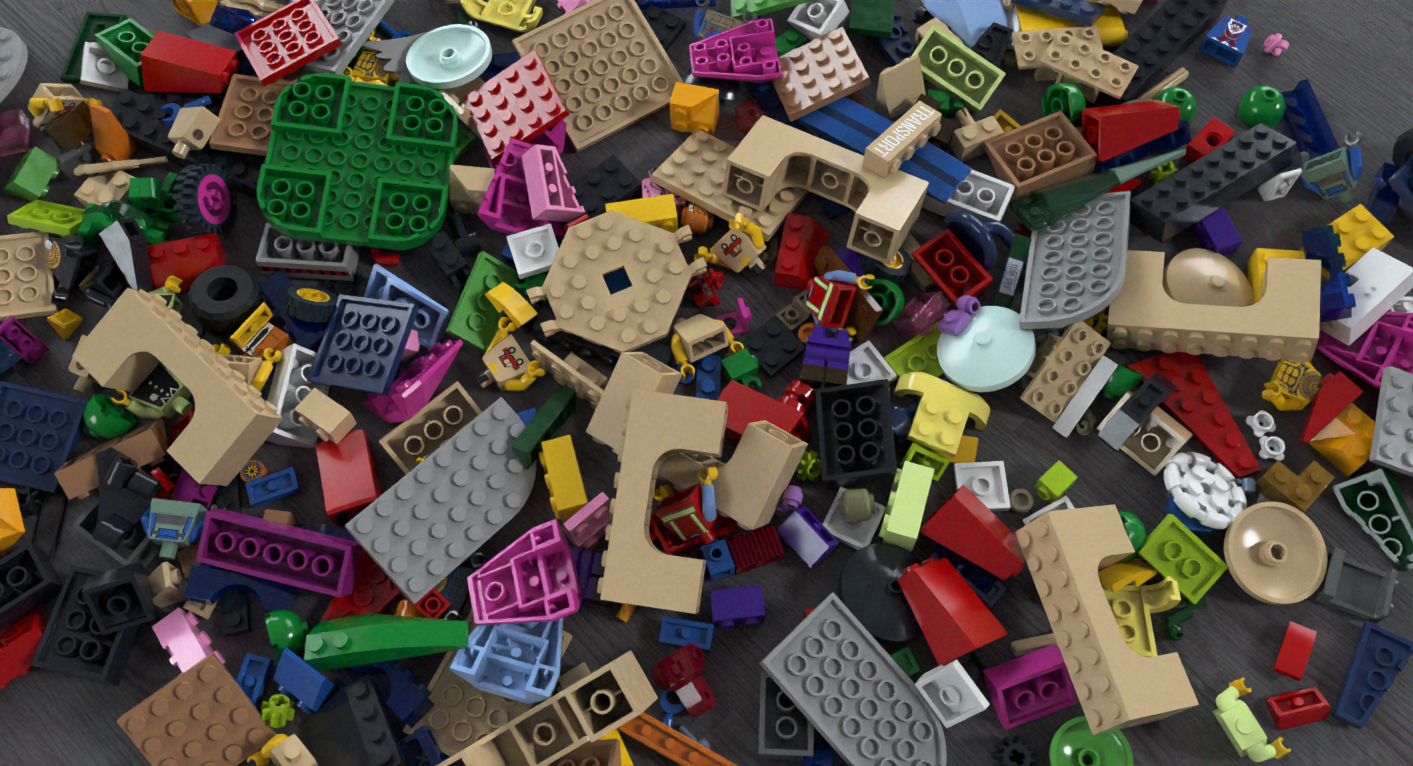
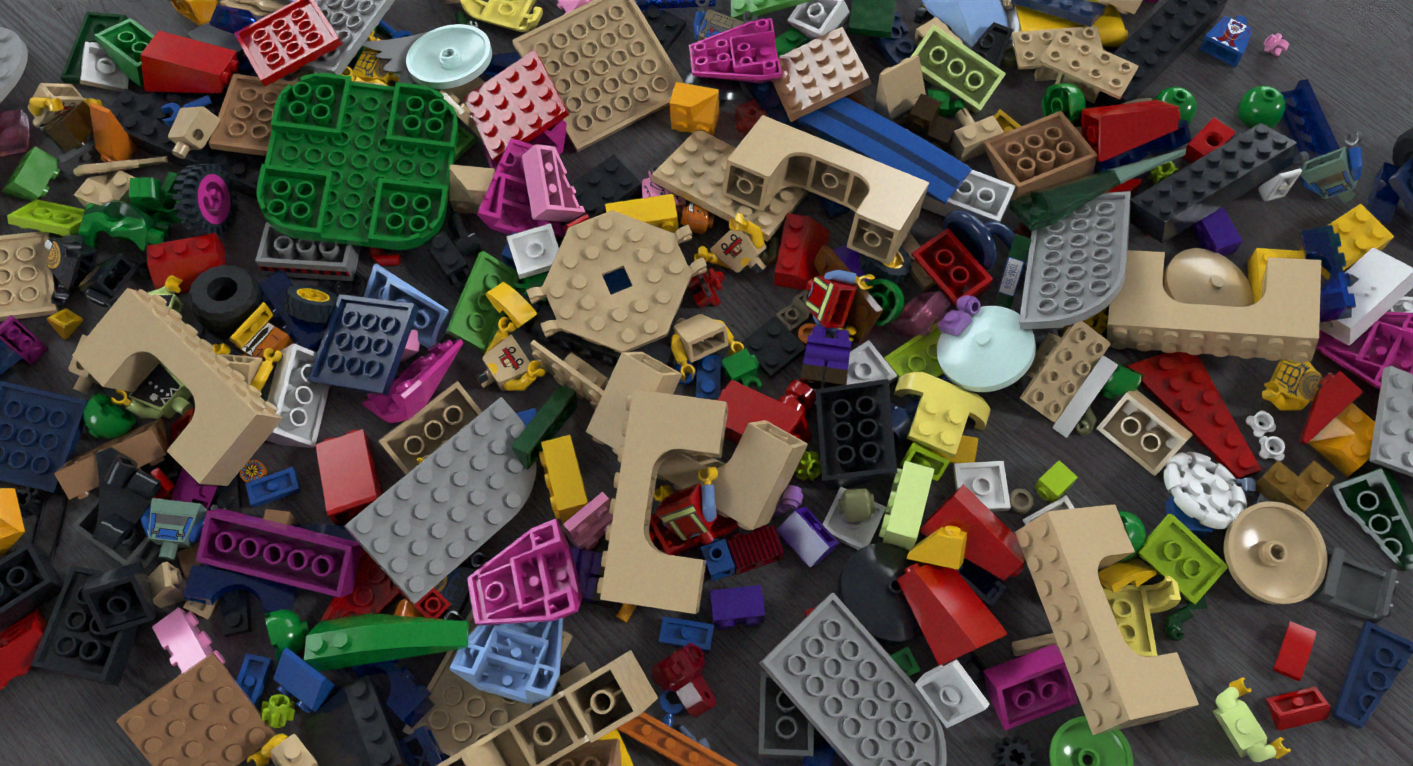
(130, 252): black slope -> none
(325, 416): tan brick -> none
(740, 316): dark pink bracket -> none
(902, 139): tan brick -> none
(941, 548): none -> yellow slope
(1136, 410): black slope -> none
(1170, 81): tan axle -> none

